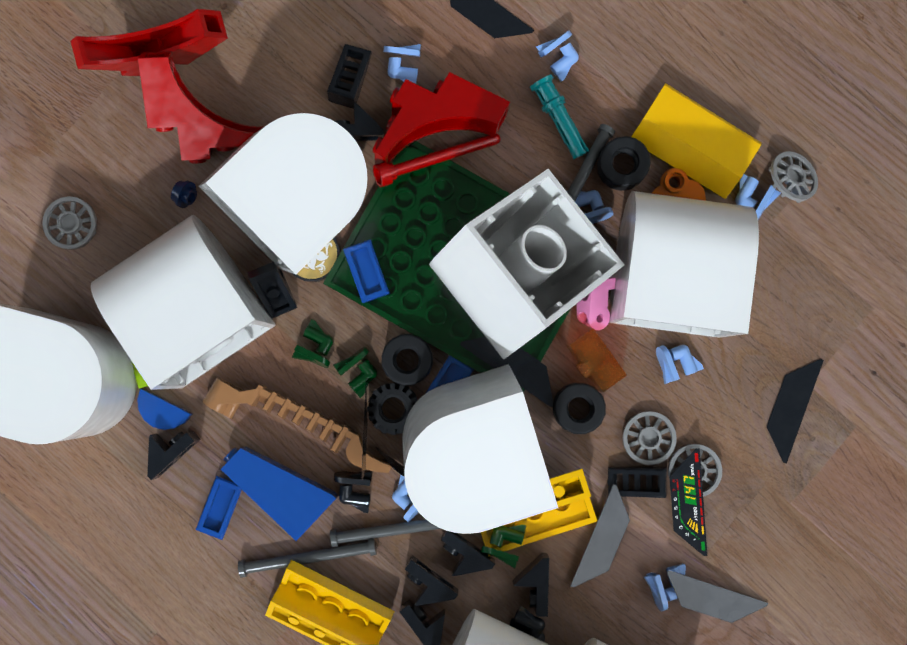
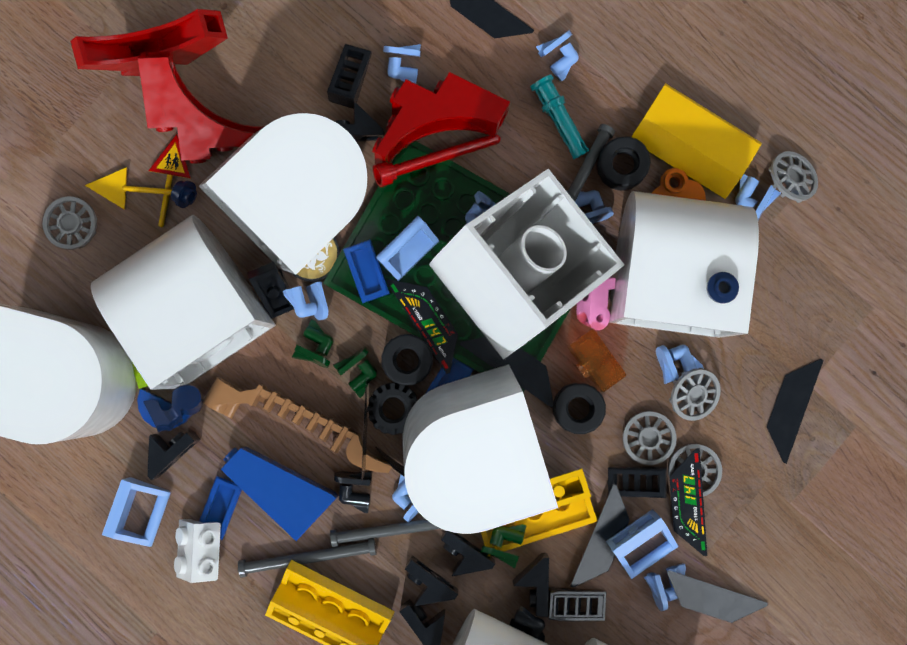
(114, 188): none -> yellow piece
(121, 507): none -> light blue tile
(171, 165): none -> piece
(185, 401): none -> dark blue leg
(197, 551): none -> white bracket
(317, 305): none -> light blue piece
(407, 248): none -> light blue tile
(428, 320): none -> black sticker
(482, 204): none -> light blue piece
(576, 615): none -> black slope
(636, 535): none -> light blue tile
(695, 394): none -> light grey wheel
(713, 287): none -> dark blue plate

